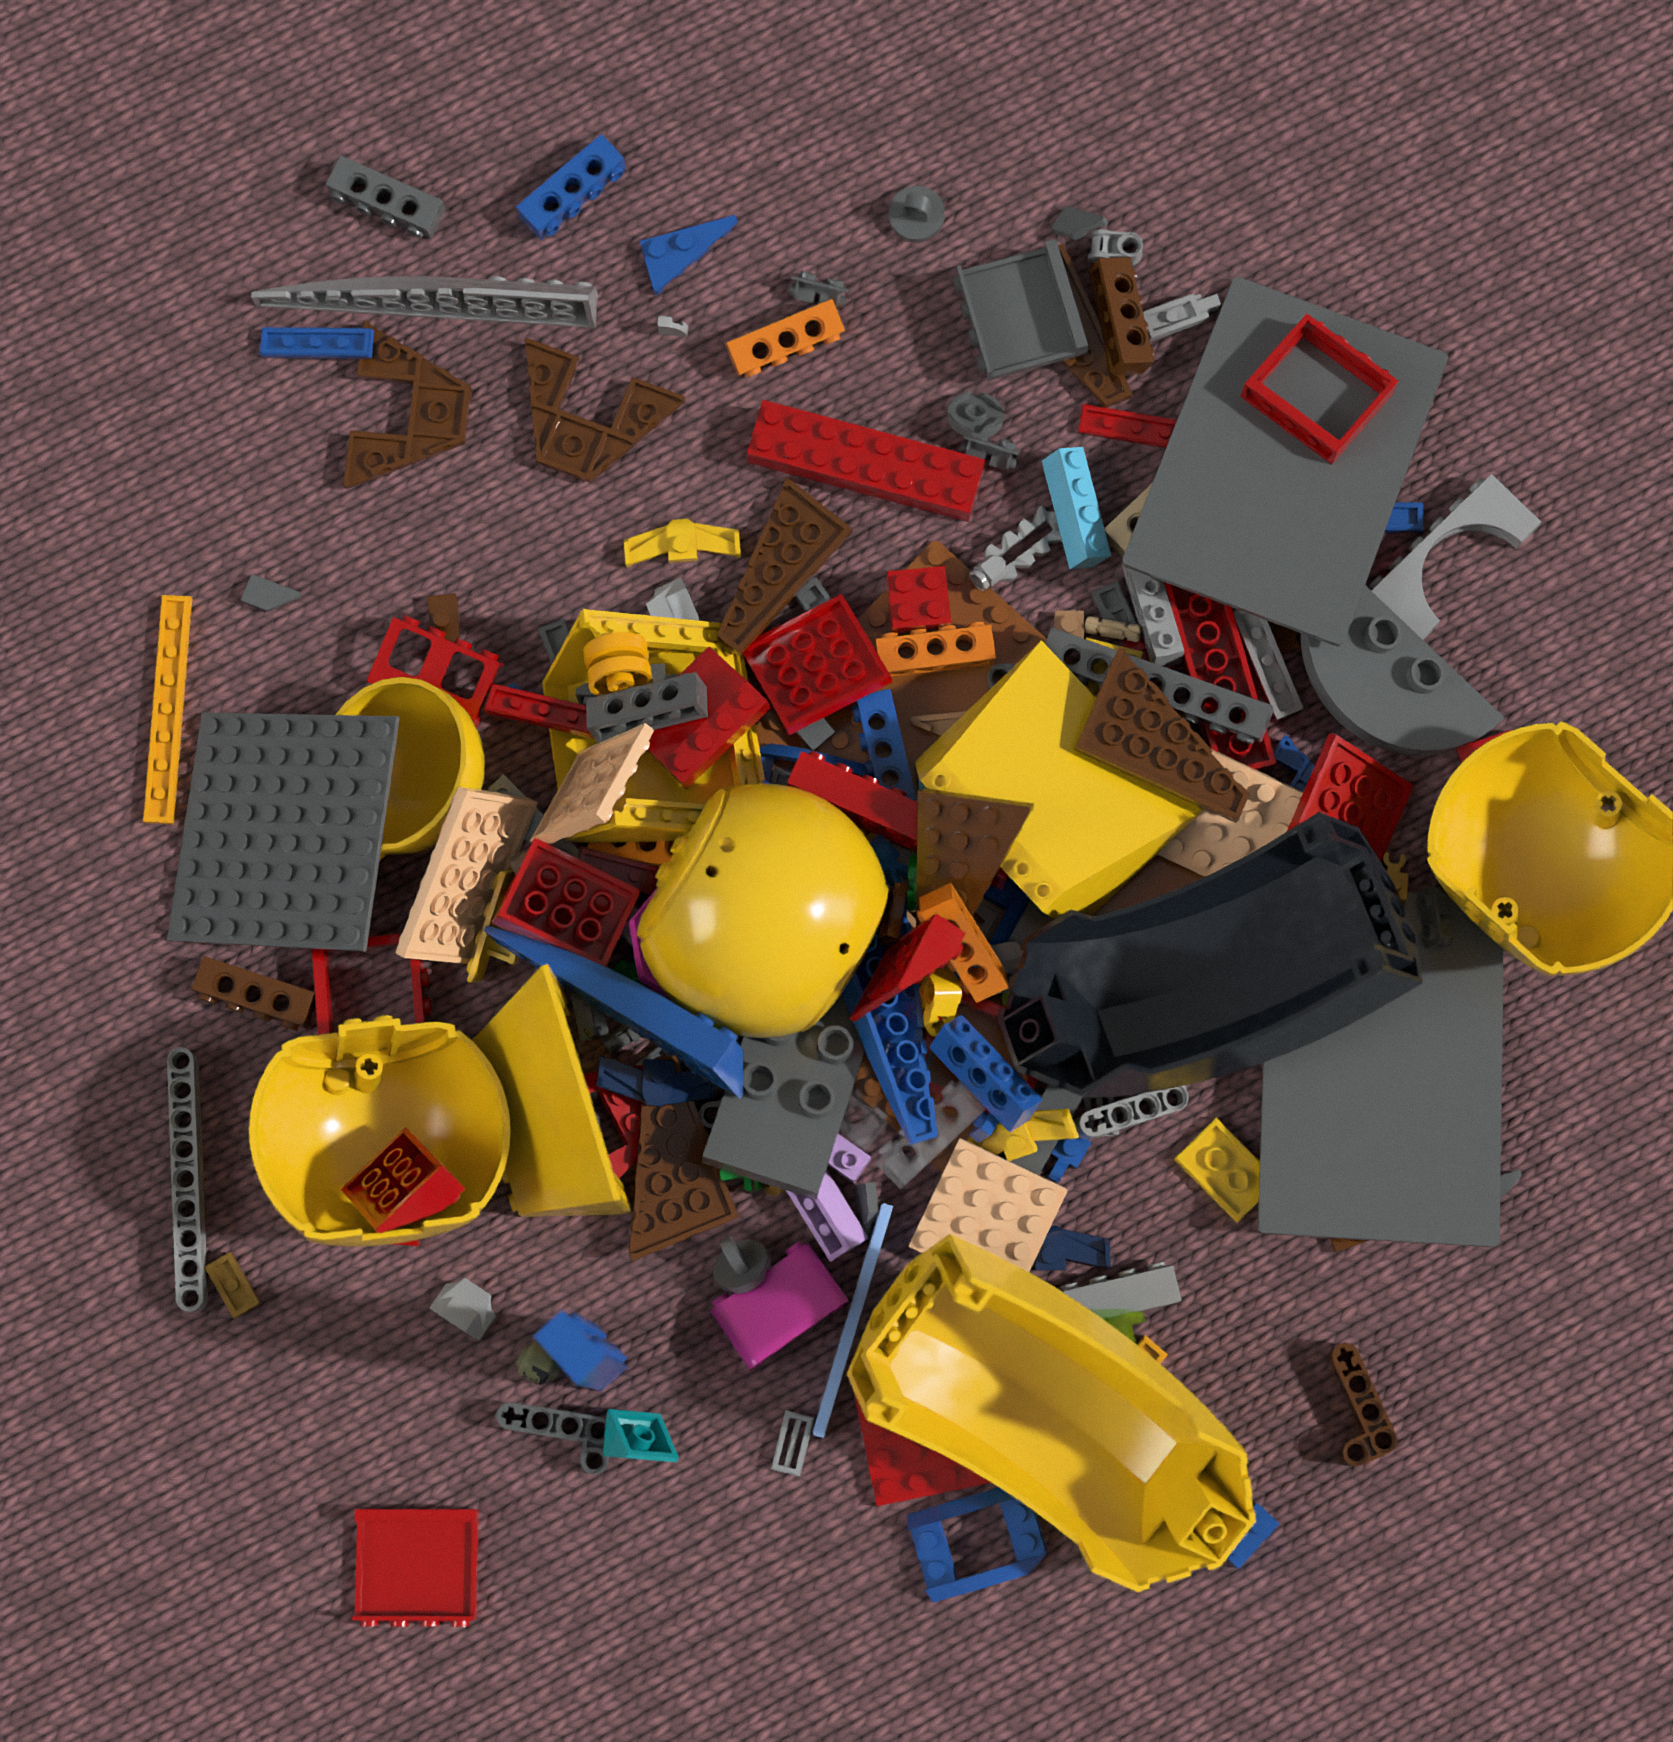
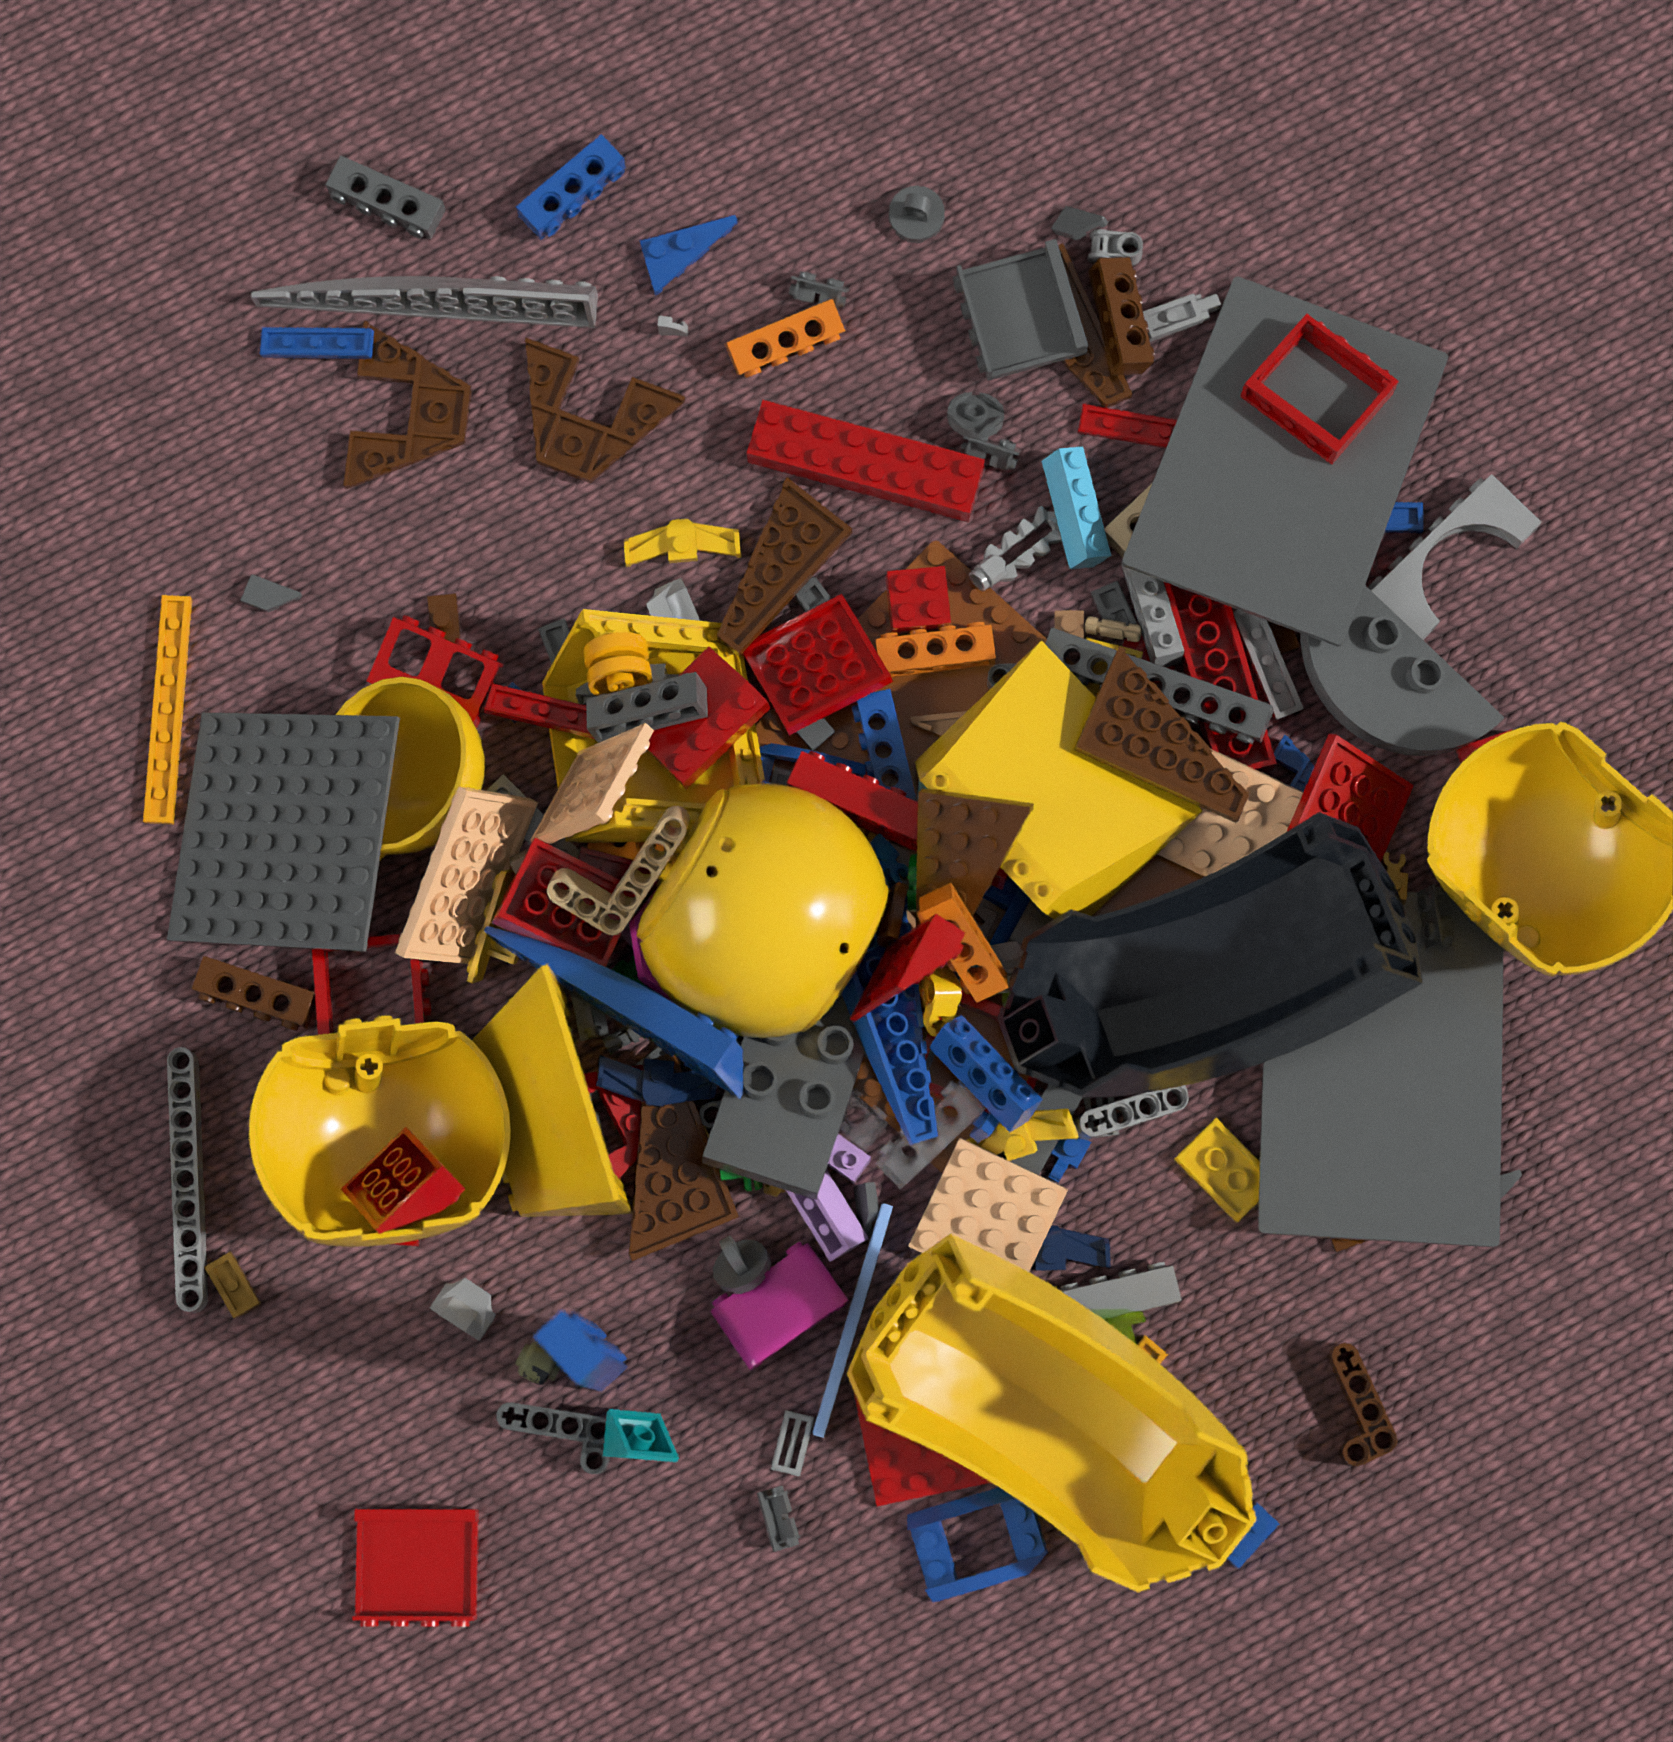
(632, 880): none -> tan beam
(780, 1528): none -> dark grey hinge

